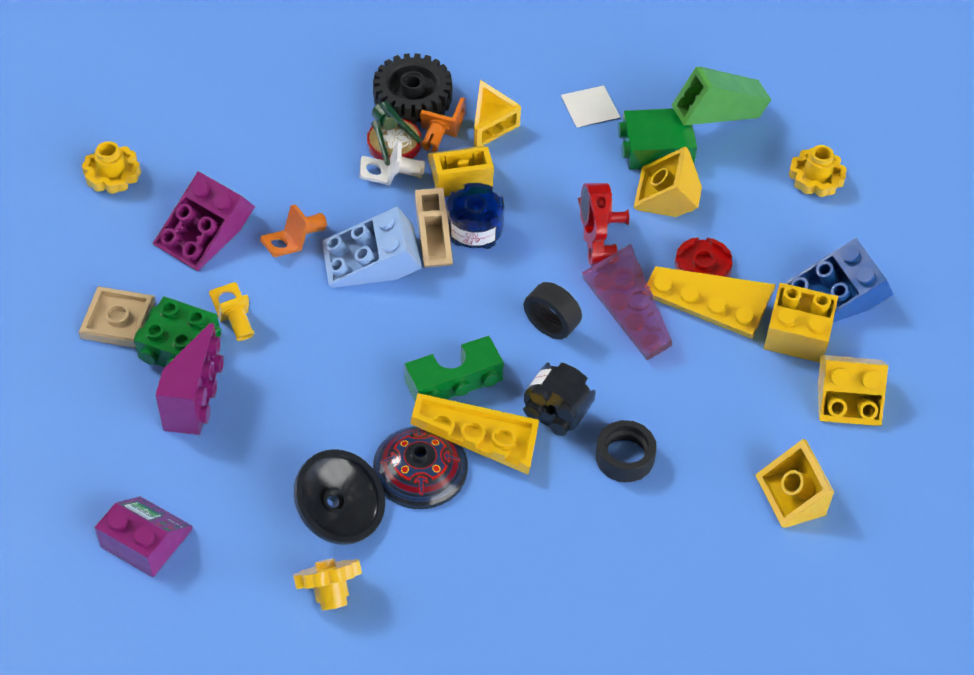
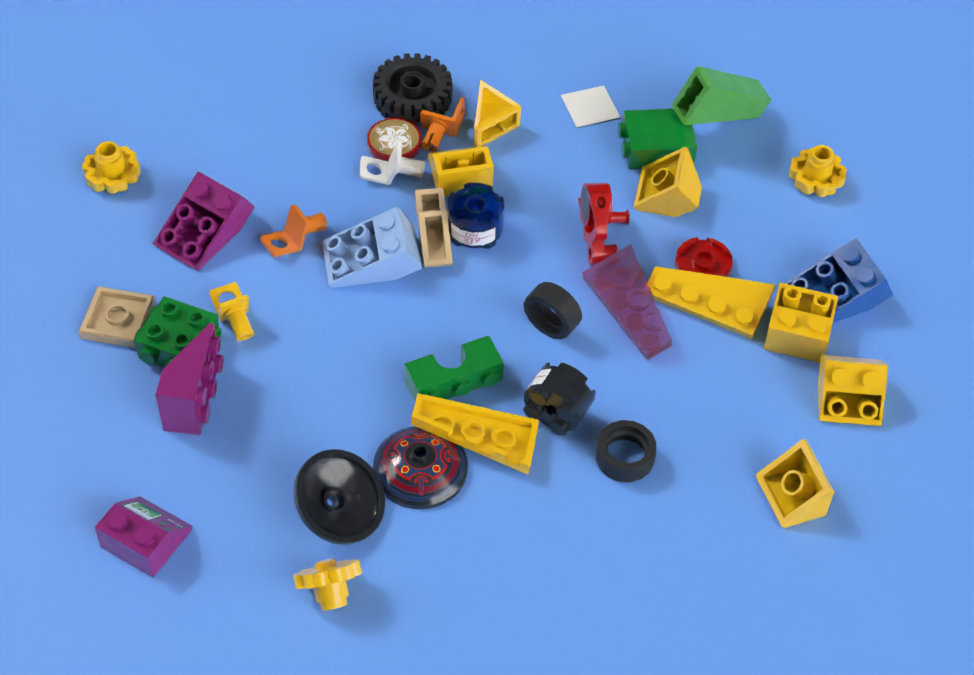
(388, 119): dark green plant -> none

